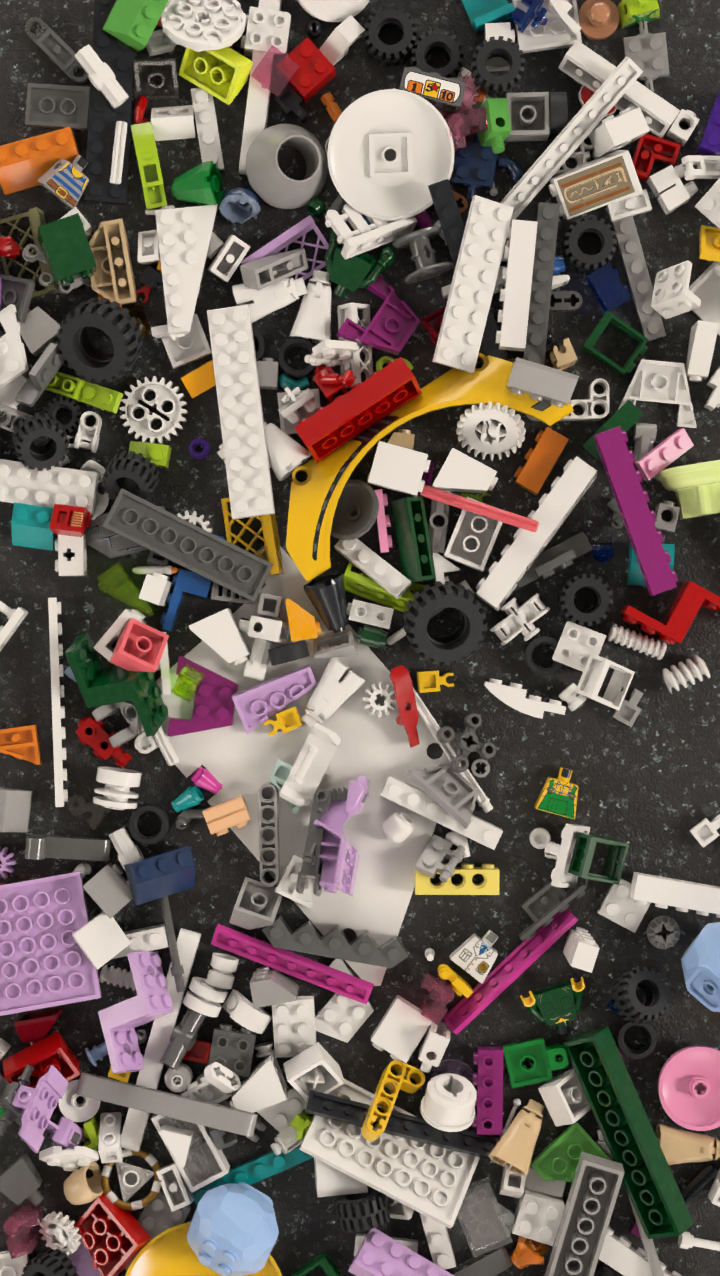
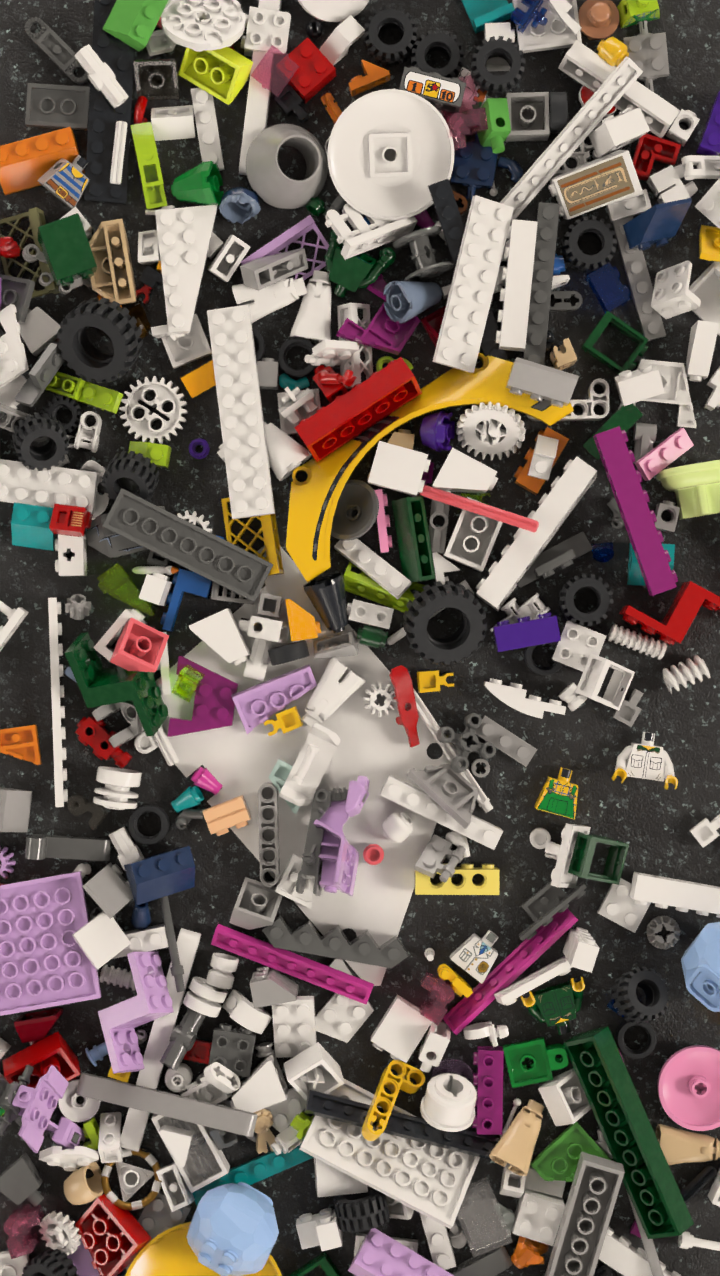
(78, 607): none -> light grey gear
(141, 916): none -> dark blue cone
(264, 1134): none -> tan piece
(319, 1230): none -> white brick
(373, 77): none -> orange slope
(373, 854): none -> coral plate
(410, 298): none -> sand blue cone
(437, 431): none -> dark purple cone
(457, 1237): none -> light grey bar
(485, 1029): none -> white piece
(505, 741): none -> light grey plate
(510, 994): none -> white plate
(526, 632): none -> dark purple brick
(543, 457): none -> white slope
(612, 51): none -> yellow head
(639, 384): none -> white brick
(645, 762): none -> white torso
(656, 224): none -> dark blue slope

